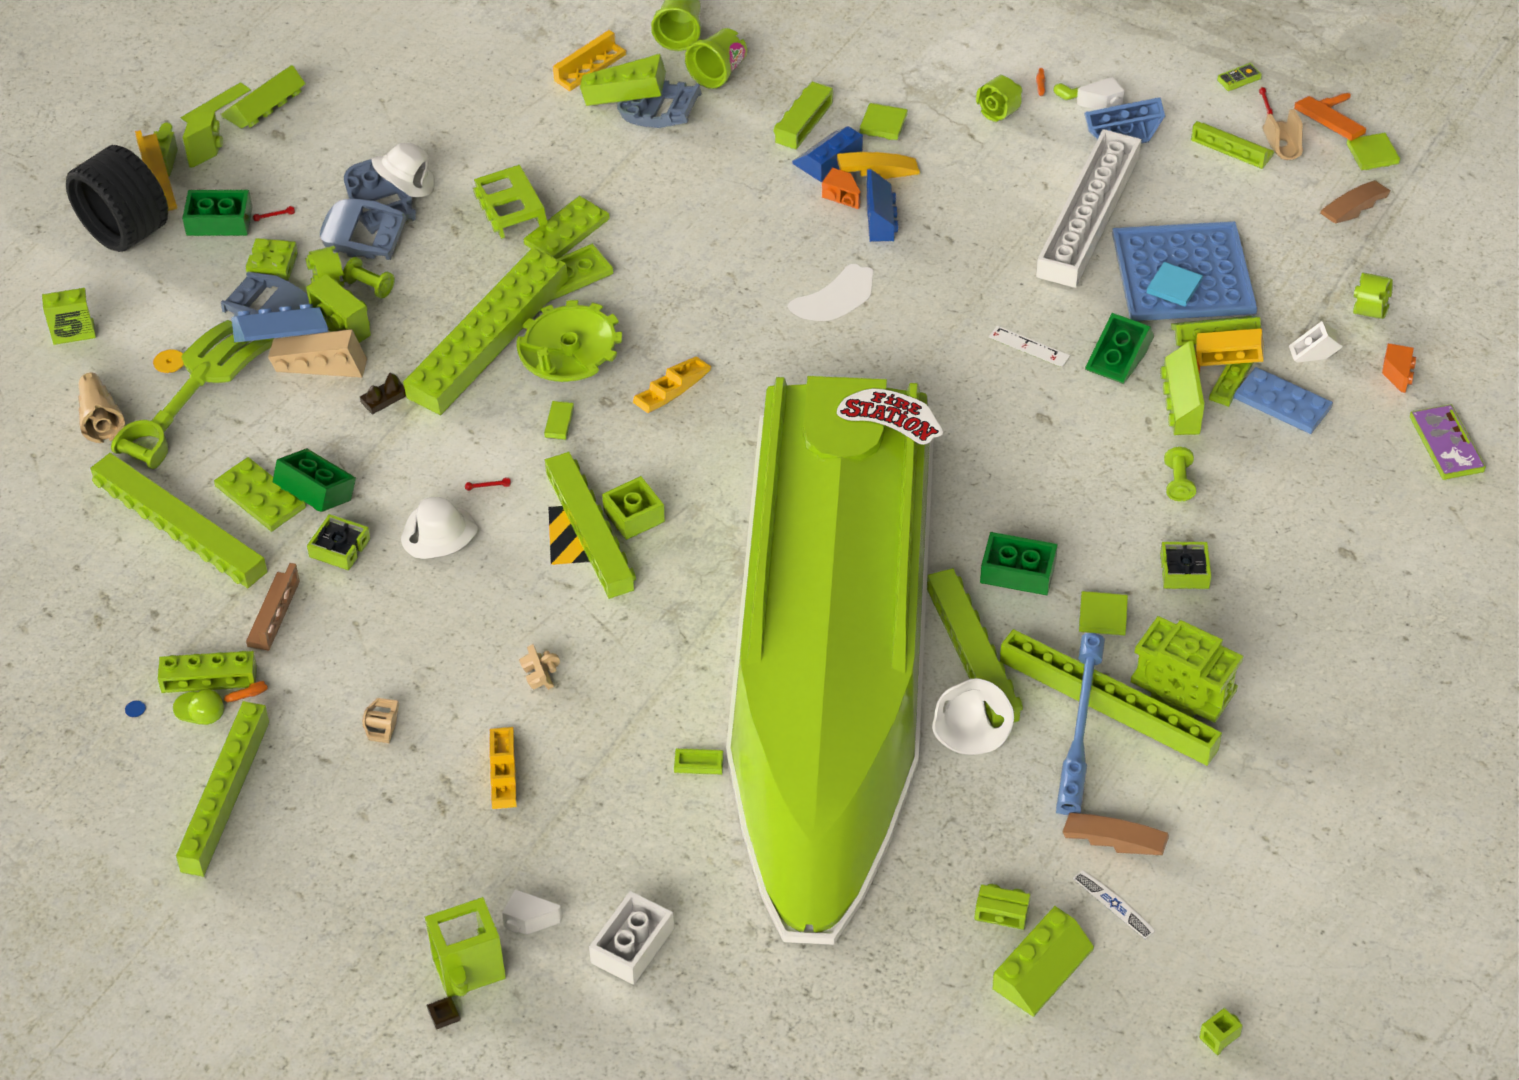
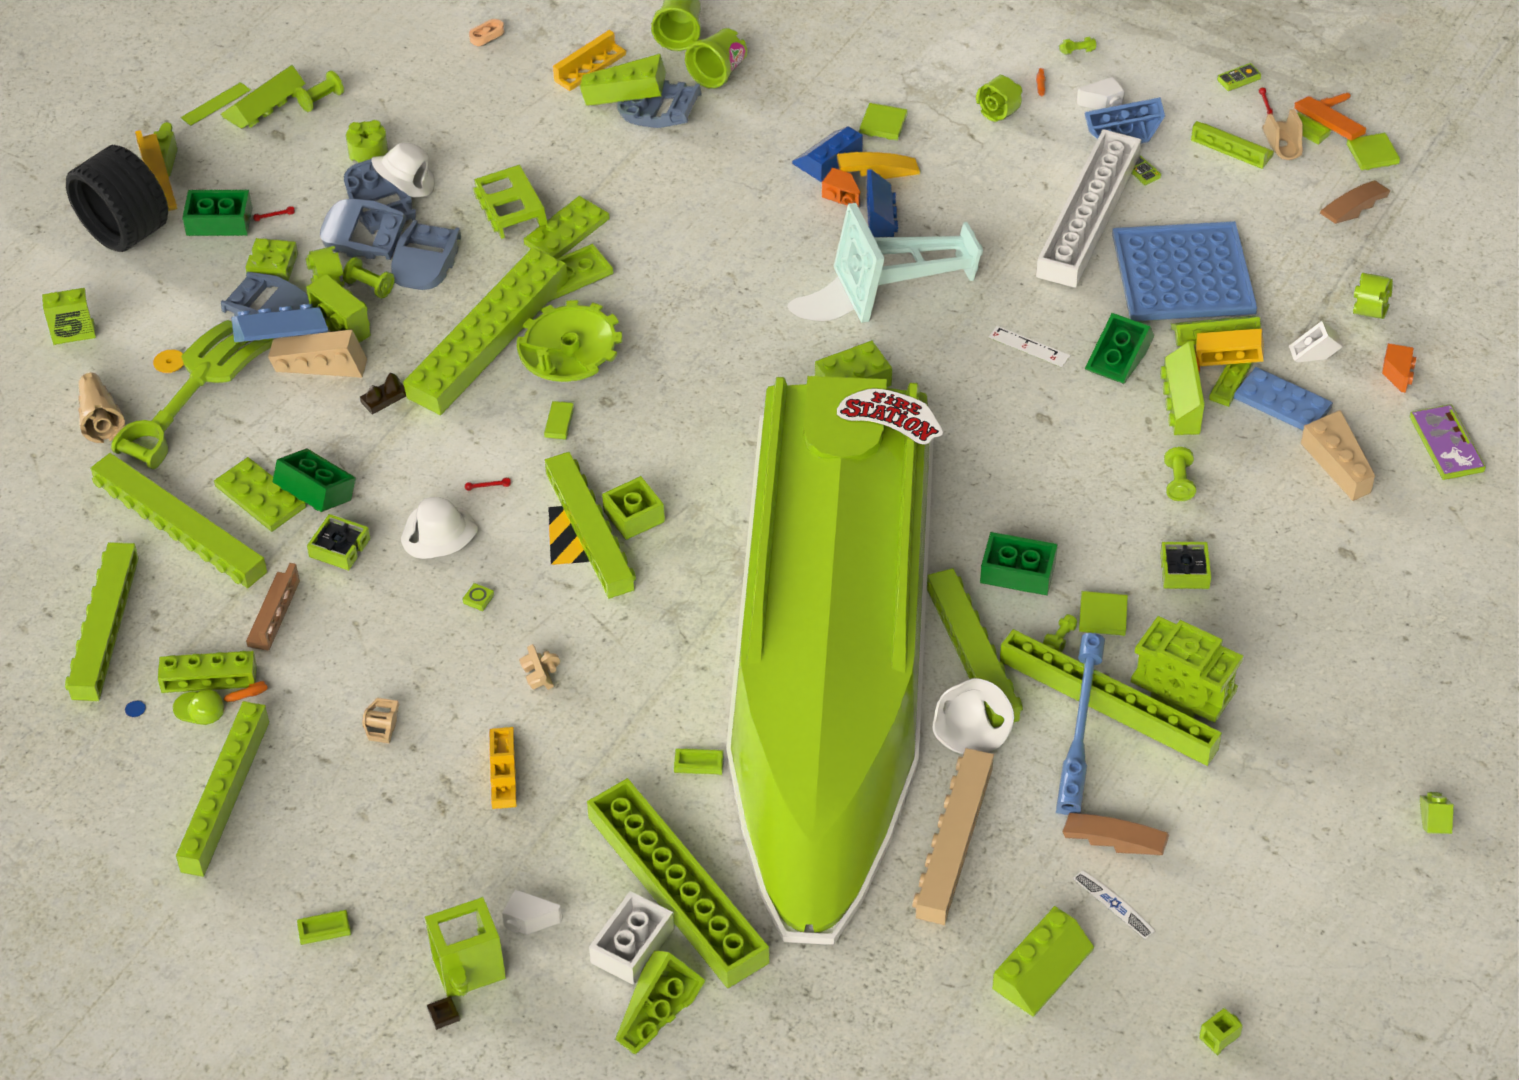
(102, 622): none -> lime brick
(202, 137): lime slope -> none
(308, 97): none -> lime hose
(323, 927): none -> lime tile
(366, 140): none -> lime brick
(420, 267): none -> sand blue slope
(478, 597): none -> lime tile
(486, 32): none -> light nougat plate
(659, 995): none -> lime wedge
(677, 381): yellow slope -> none
(678, 883): none -> lime brick
(803, 115): lime brick -> none
(856, 362): none -> lime brick
(861, 259): none -> light aqua piece
(954, 837): none -> tan brick
(1002, 906): lime brick -> none
(1056, 641): none -> lime bar
(1065, 92): lime arm -> none
(1068, 45): none -> lime bar
(1145, 171): none -> tile
(1174, 284): medium azure tile -> none
(1313, 130): none -> lime tile
(1339, 454): none -> tan wedge
(1436, 813): none -> lime slope

